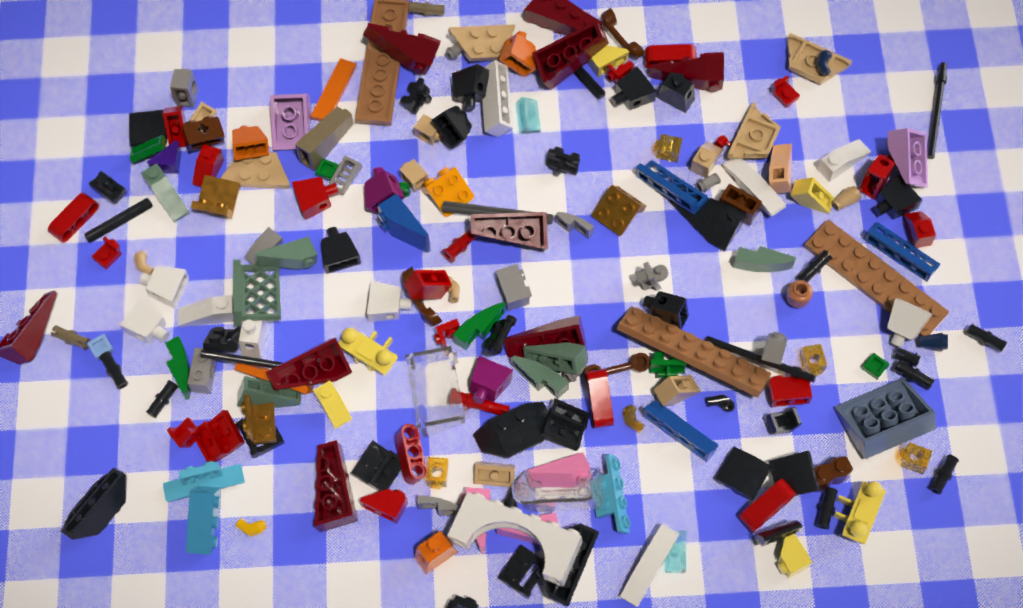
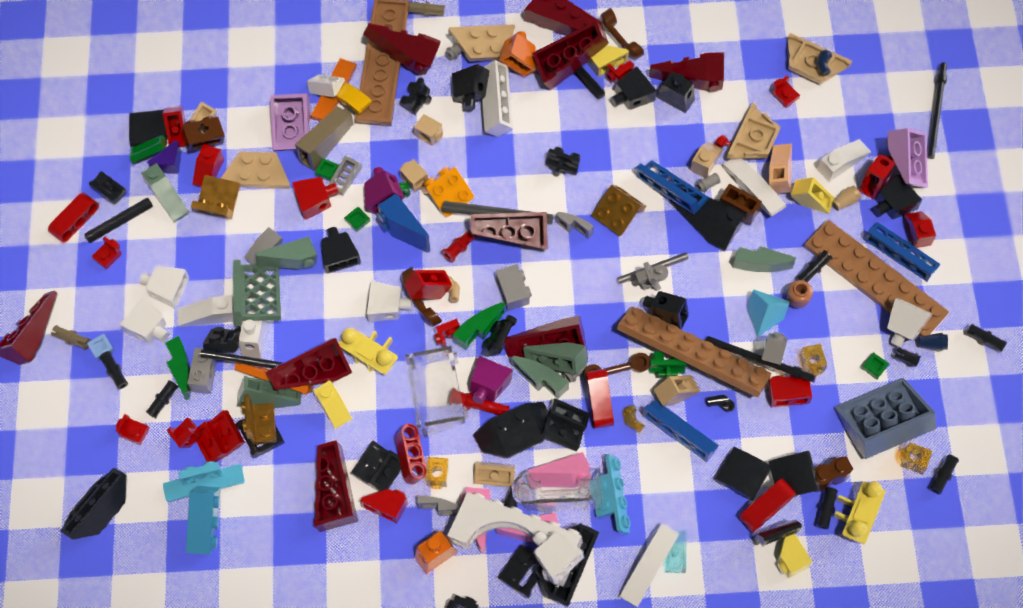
(131, 429): none -> red bracket
(140, 262): tan arm -> none
(184, 87): light grey brick -> none
(249, 142): orange torso -> none
(251, 529): yellow arm -> none
(325, 85): none -> white slope
(354, 98): none -> yellow slope
(357, 219): none -> green tile
(453, 125): black torso -> none
(528, 116): clear light blue slope -> none
(556, 555): none -> white torso
(662, 53): red beam -> none
(668, 148): clear yellow brick -> none
(668, 262): none -> flat silver bar
(766, 311): none -> medium azure slope
(784, 421): black bracket -> none
(914, 374): black pin -> none

